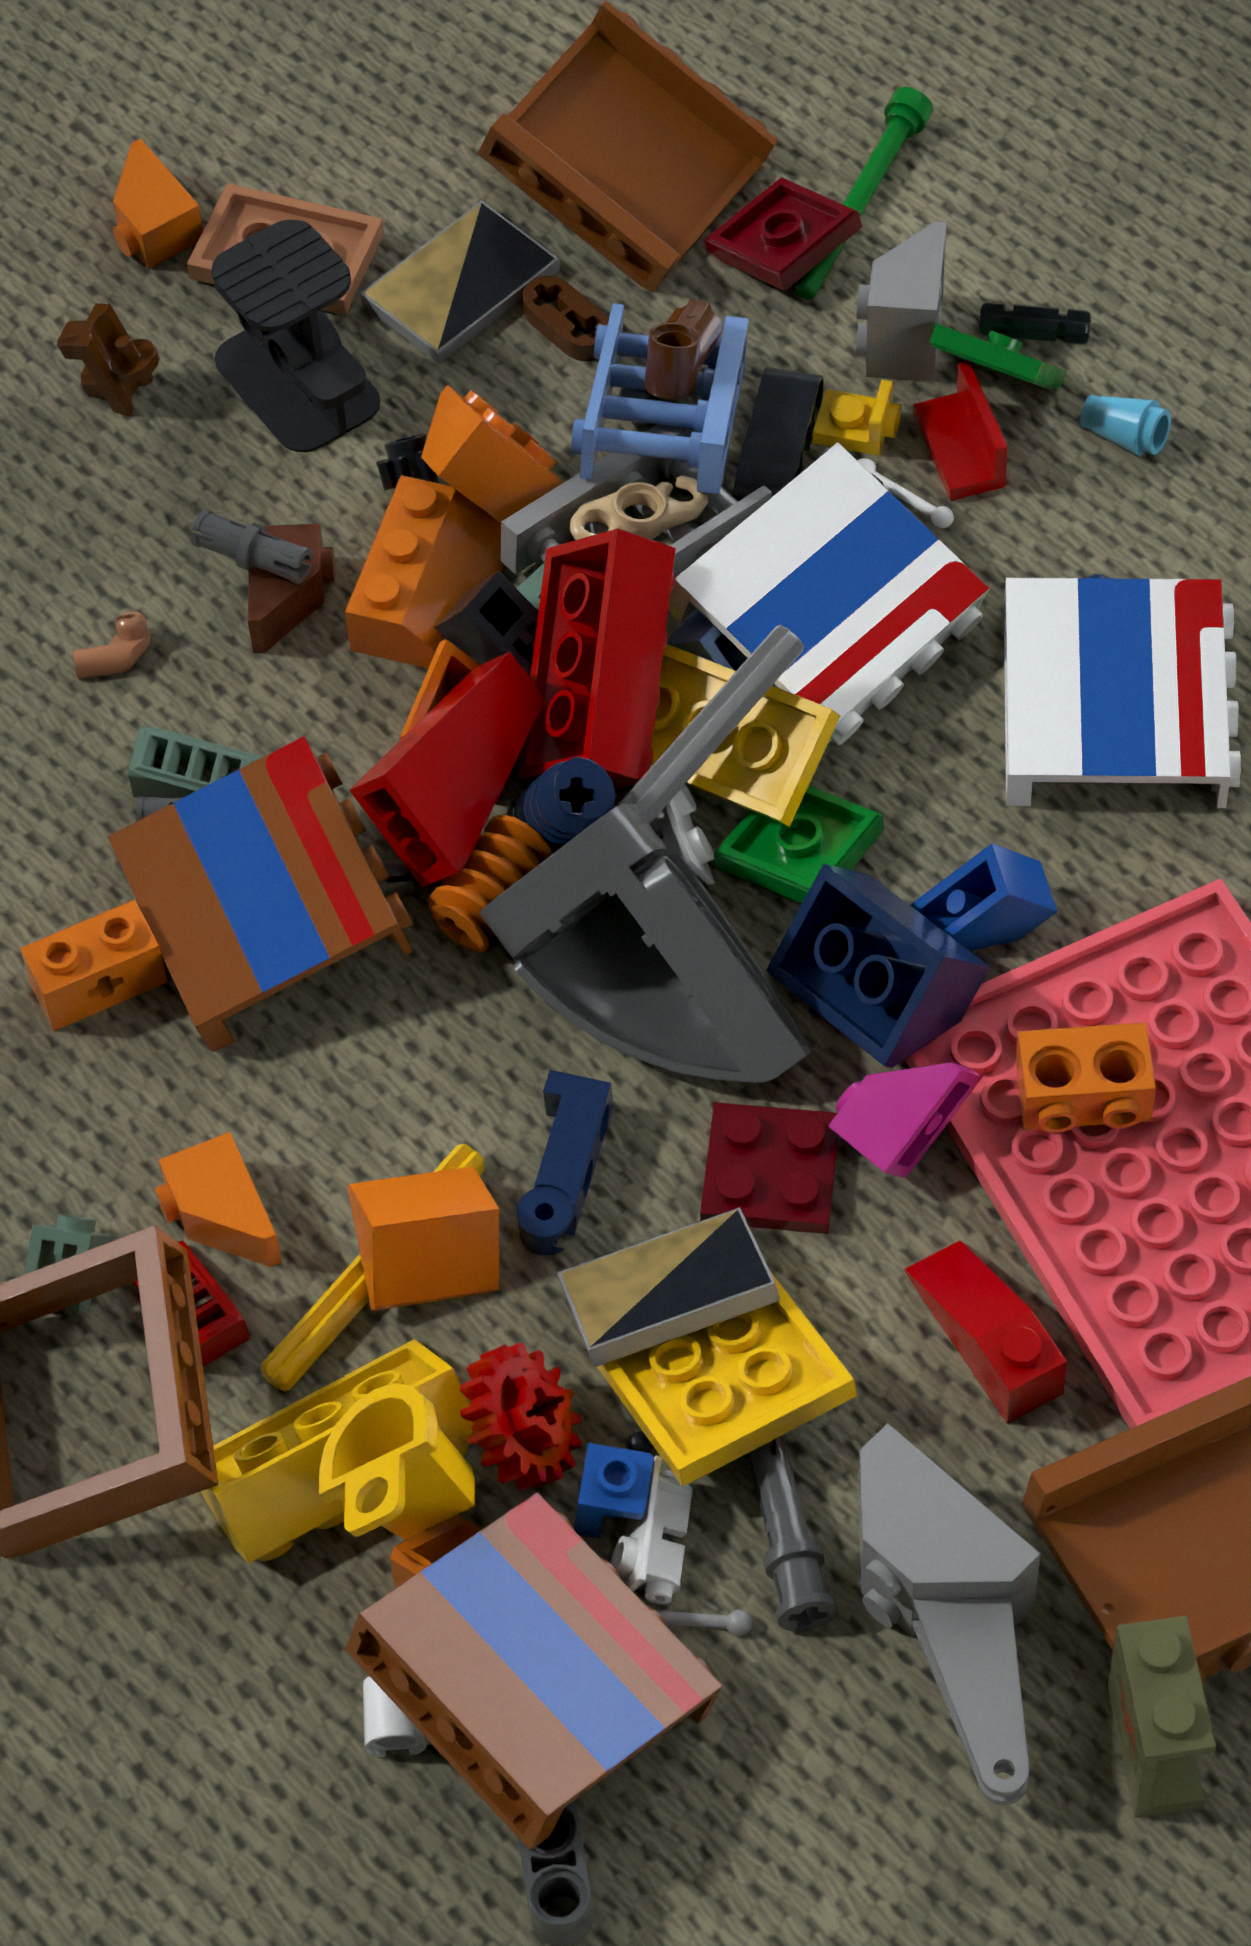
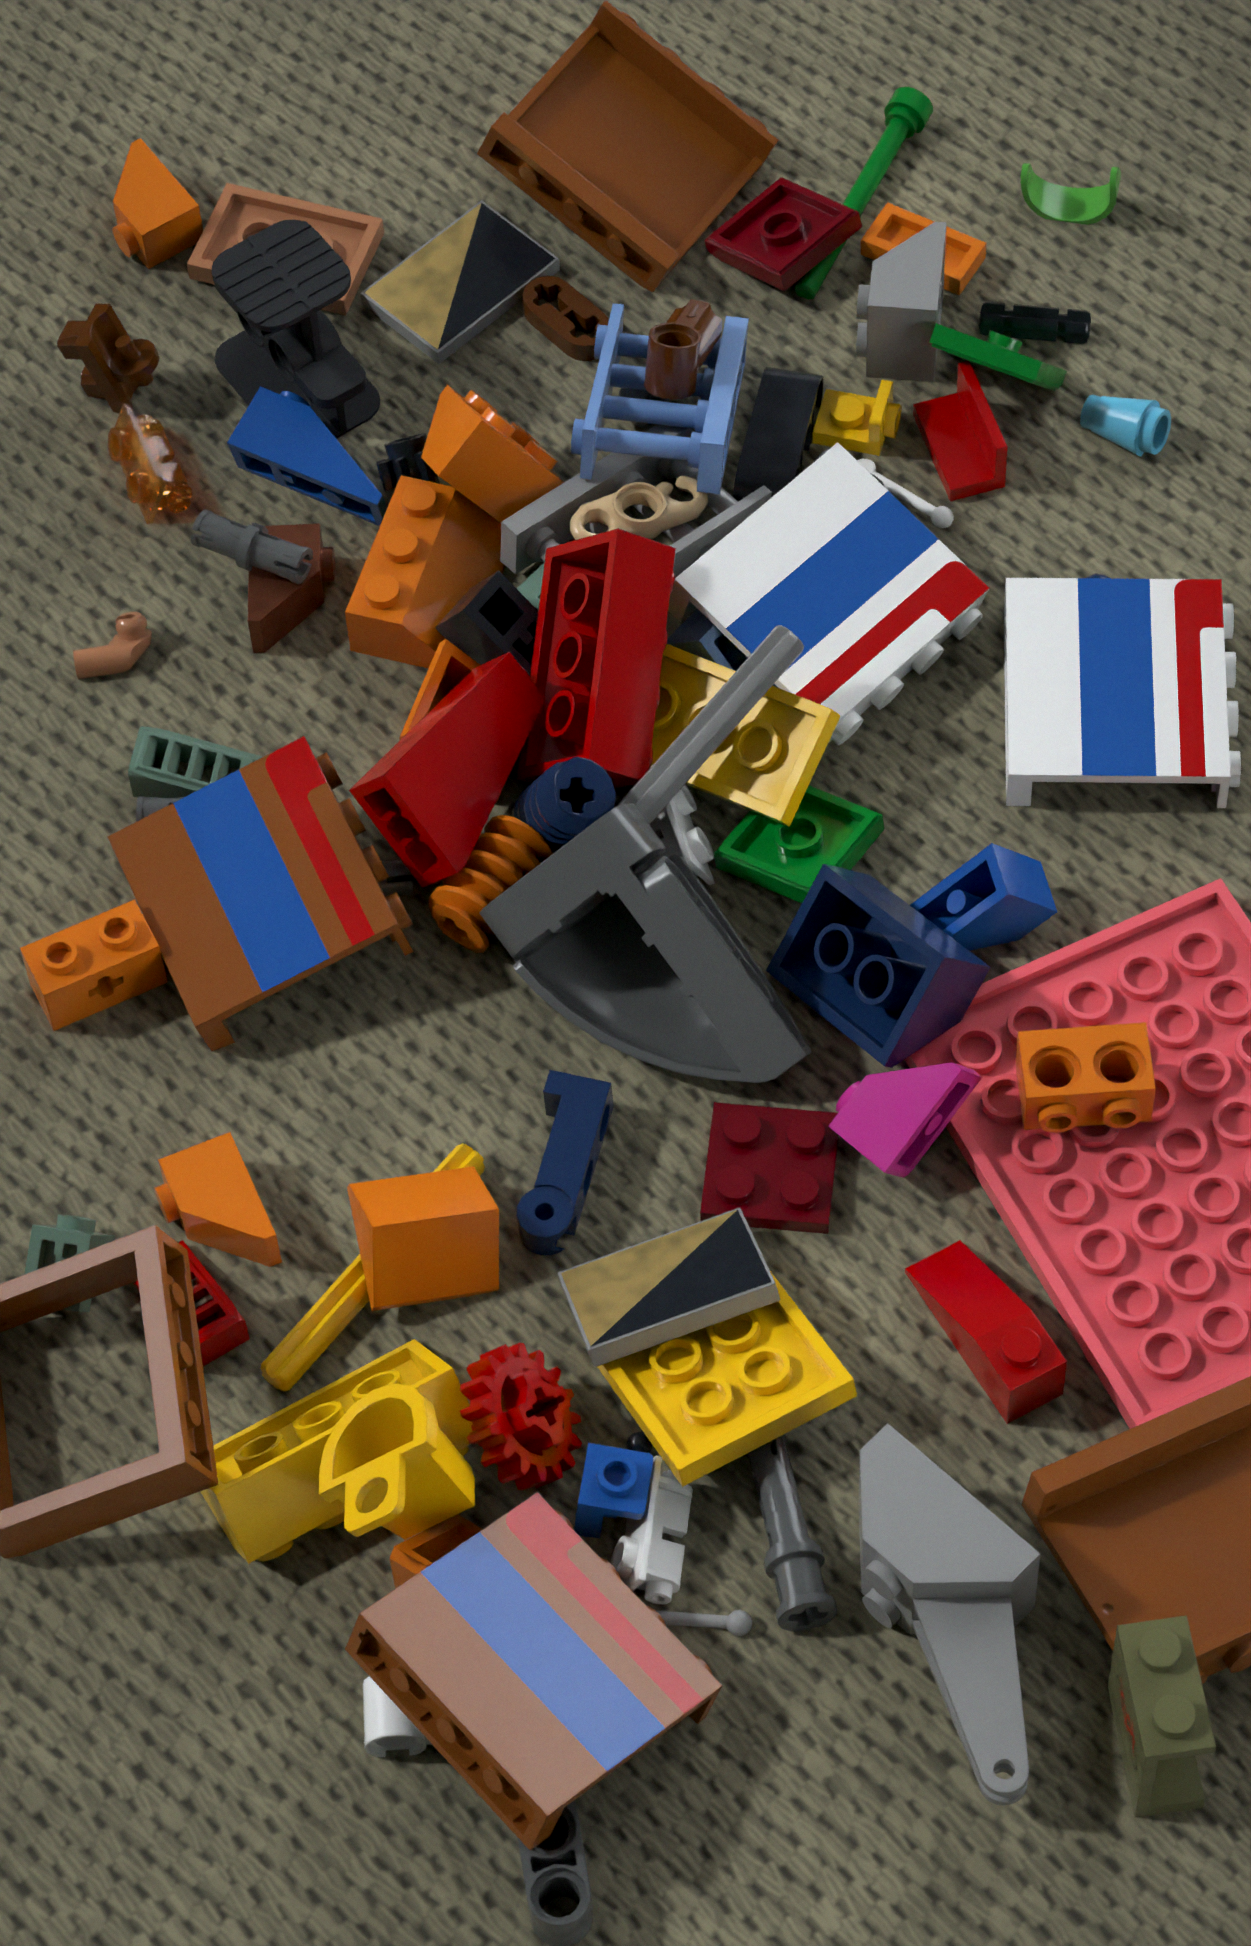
(139, 448): none -> clear orange hinge
(294, 448): none -> blue slope
(896, 225): none -> orange plate
(1069, 203): none -> bright green helmet

